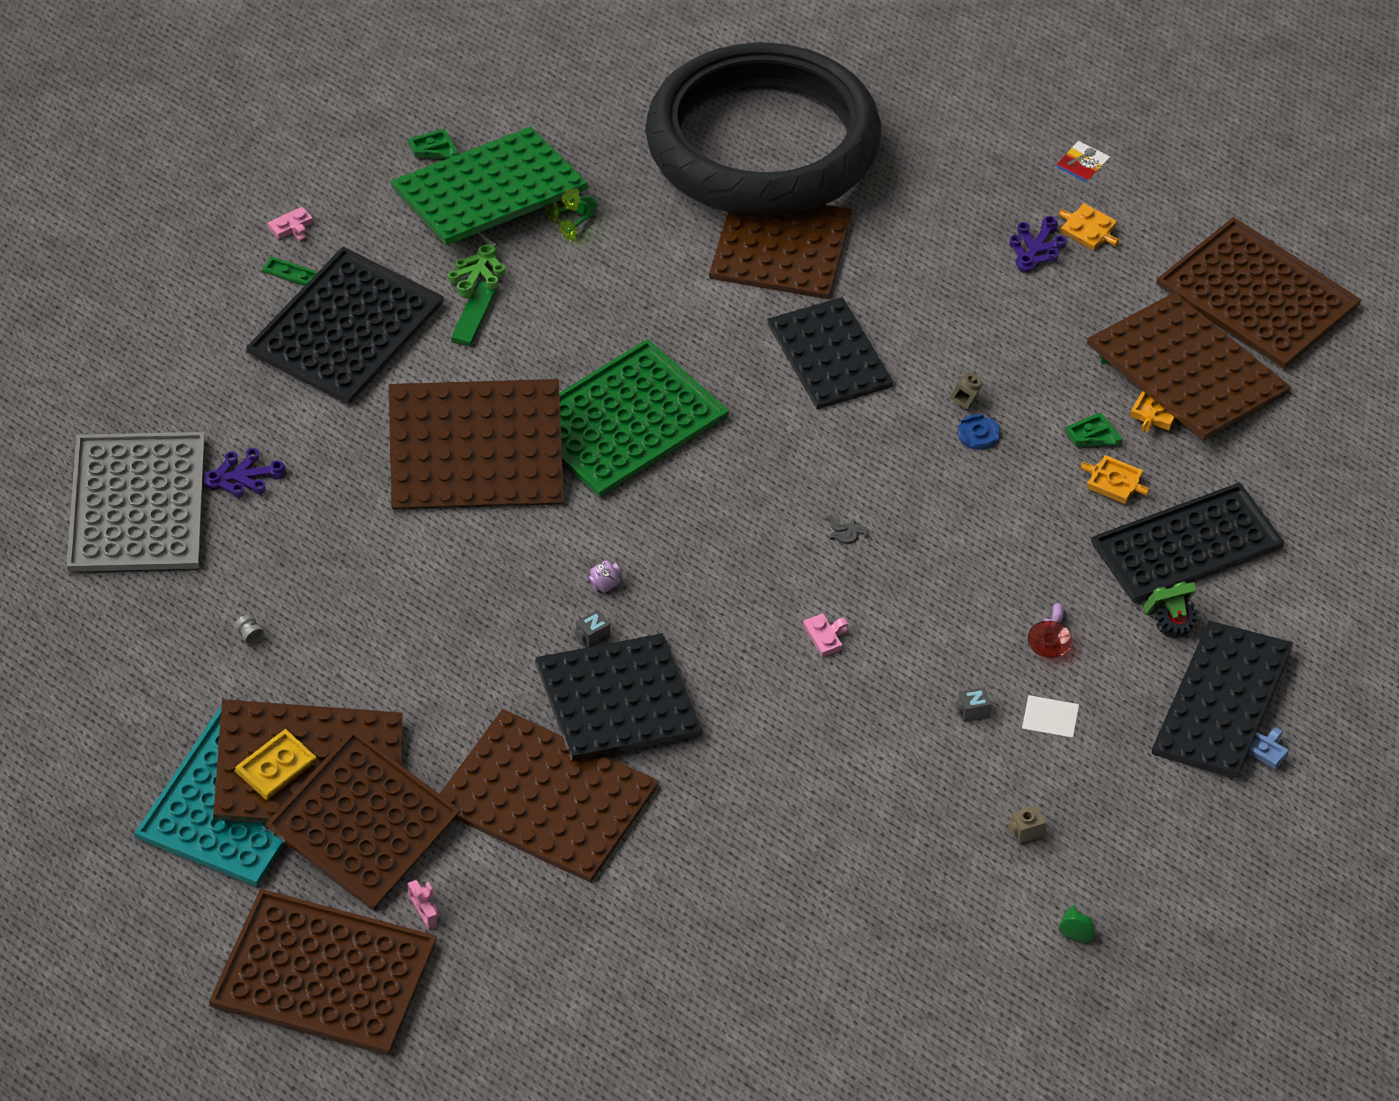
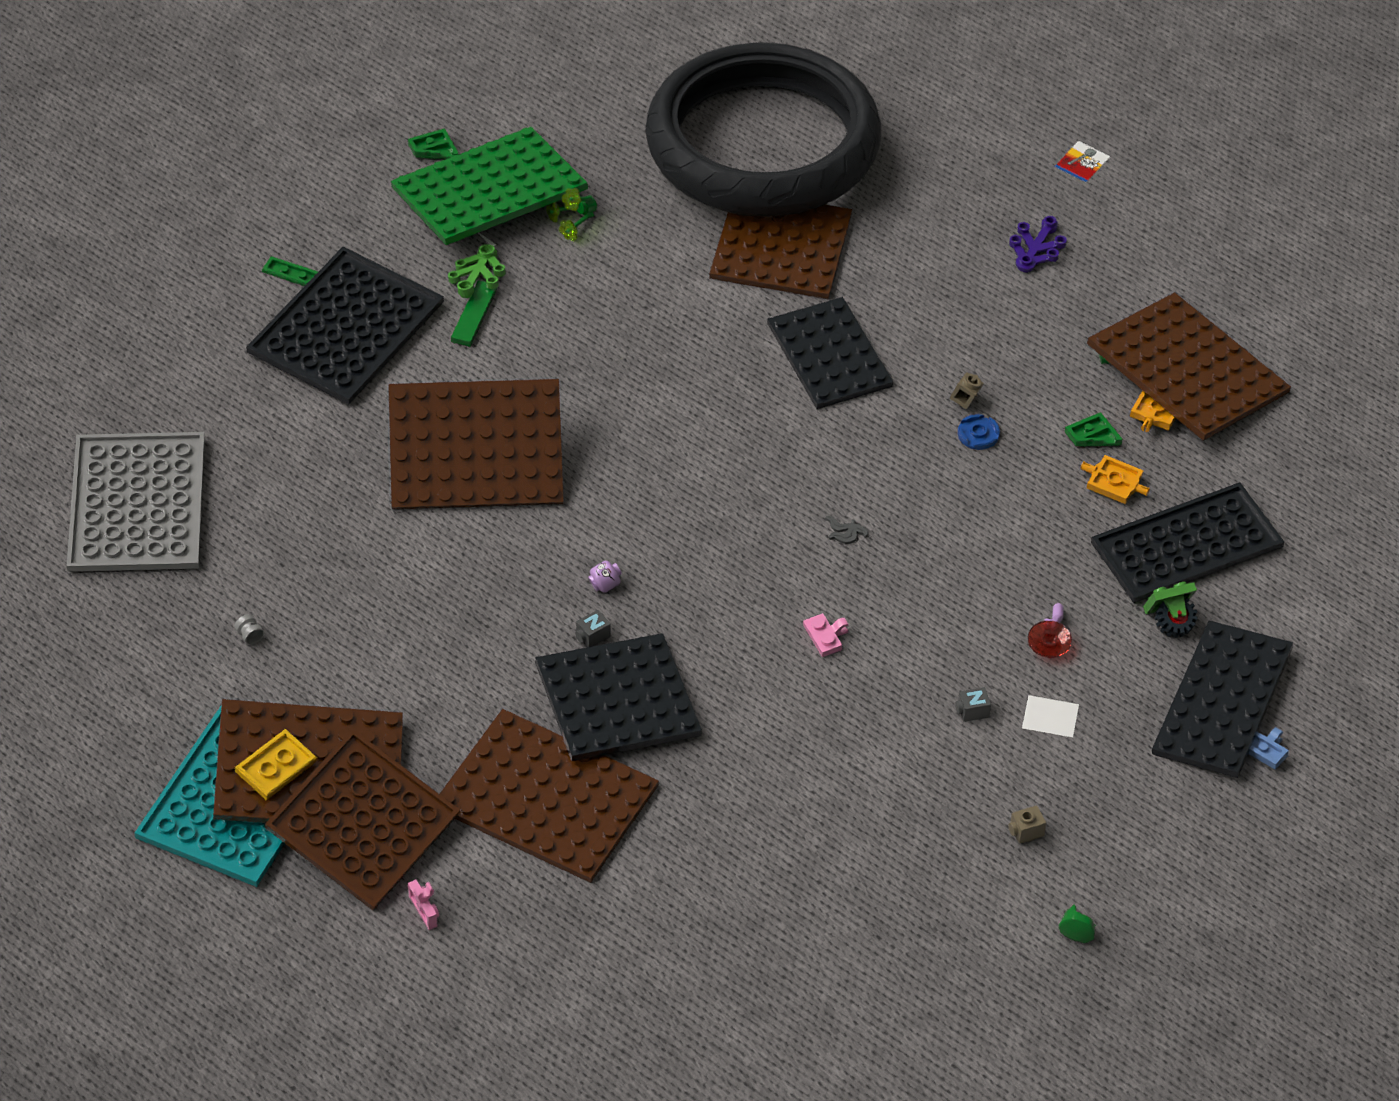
(219, 478): dark purple plant -> none
(290, 223): bright pink plate -> none
(323, 971): reddish brown plate -> none
(631, 416): green plate -> none
(1089, 227): light orange plate -> none
(1259, 292): reddish brown plate -> none

